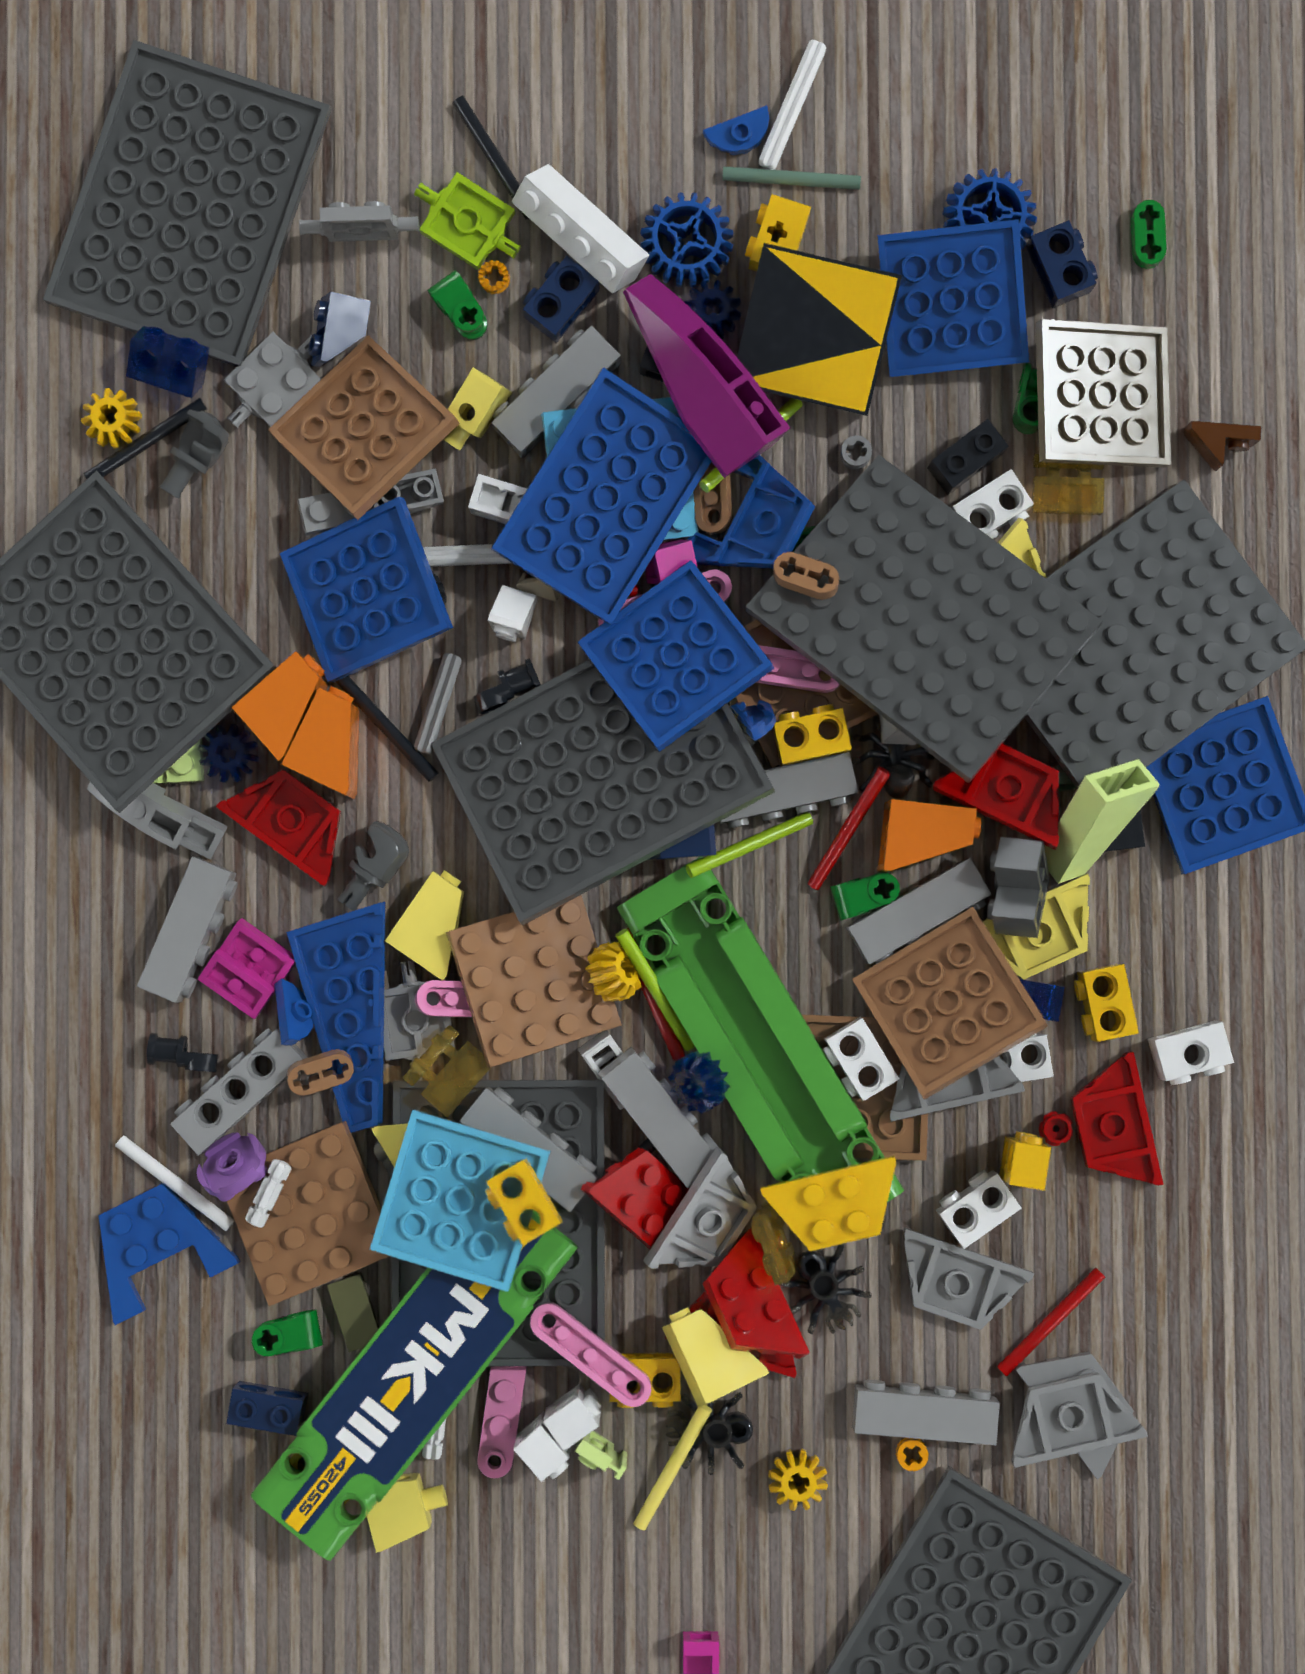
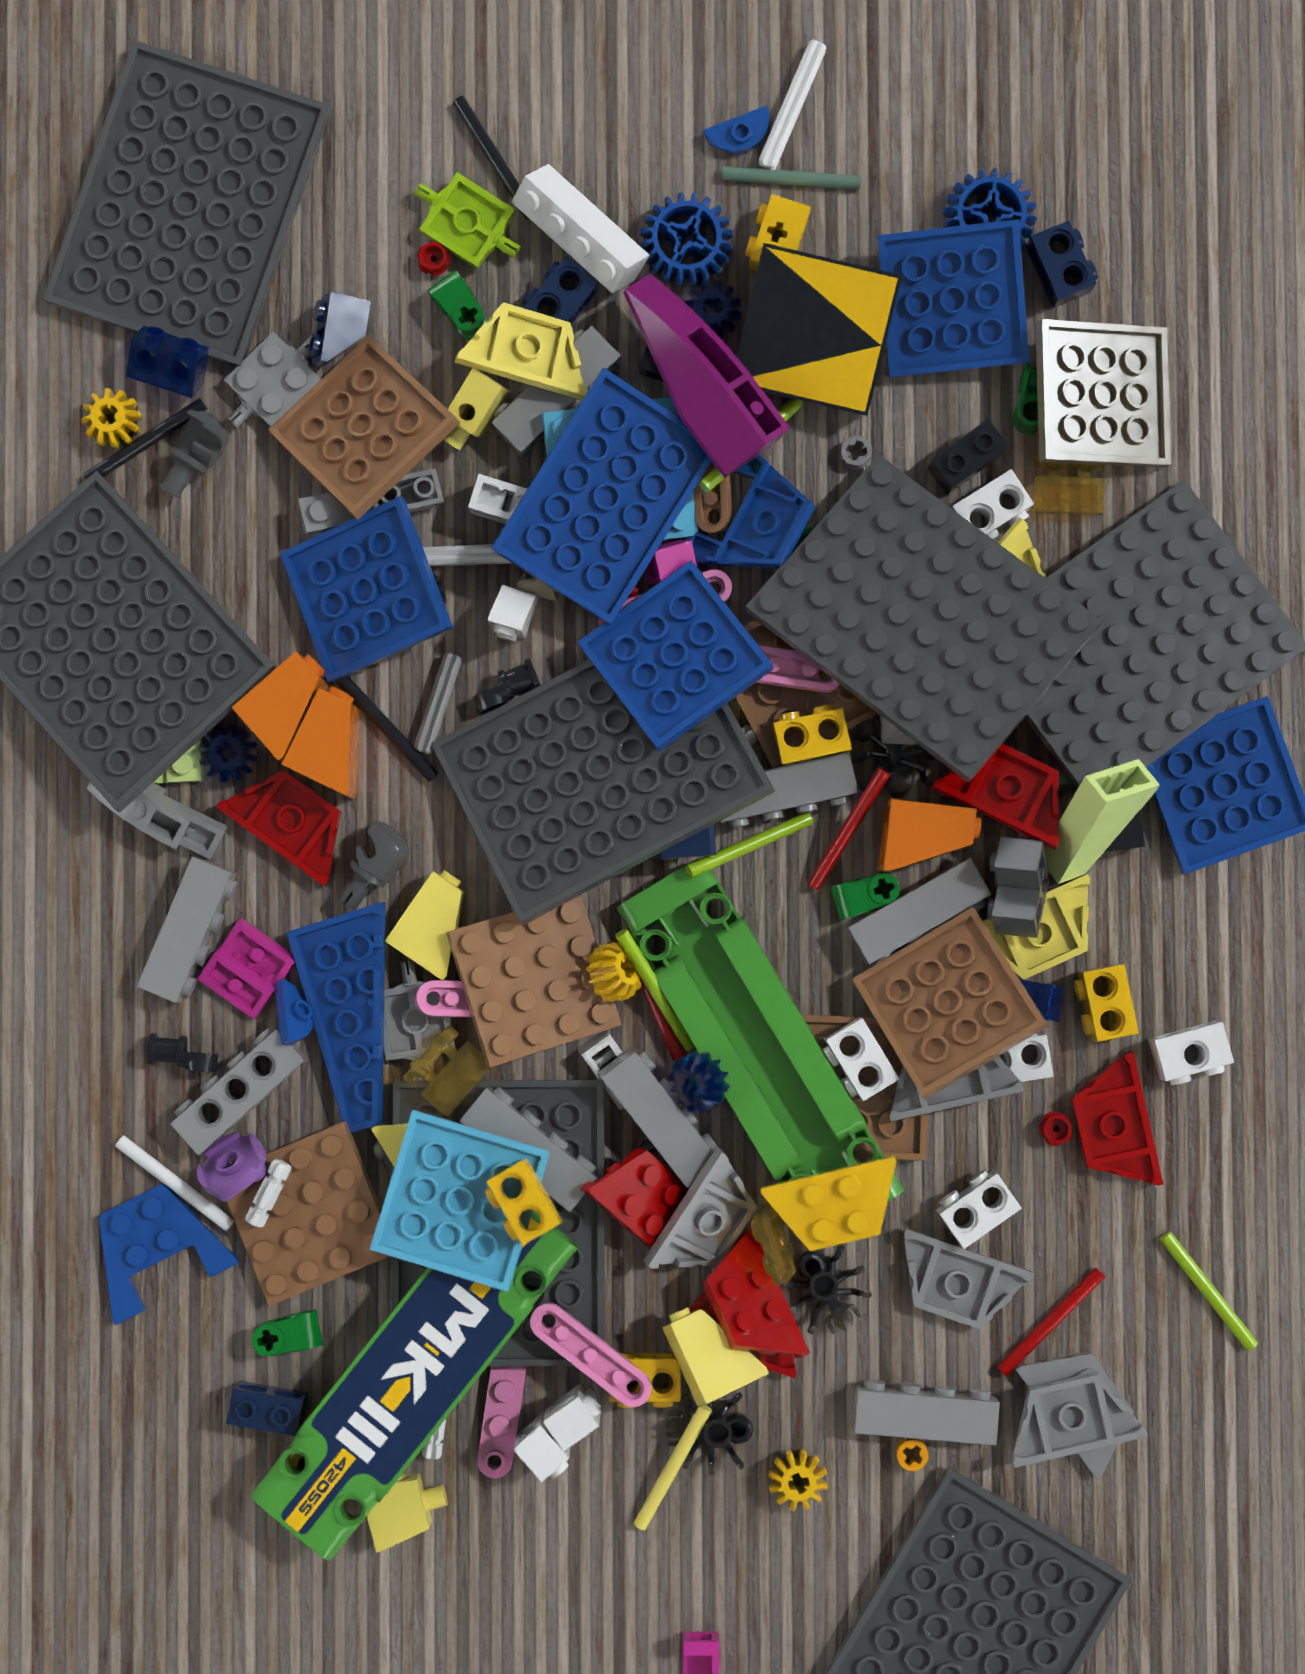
(322, 1080): medium nougat beam -> none
(353, 1311): olive tile -> none
(358, 223): light grey plate -> none
(433, 249): none -> red plate
(487, 268): light orange bush -> none
(527, 350): none -> light yellow wing
(599, 1452): yellowish green plate -> none
(754, 719): blue plate -> none
(809, 571): medium nougat beam -> none
(1025, 1161): yellow brick -> none
(1156, 234): green beam -> none
(1209, 1291): none -> lime bar
(1211, 438): reddish brown slope -> none

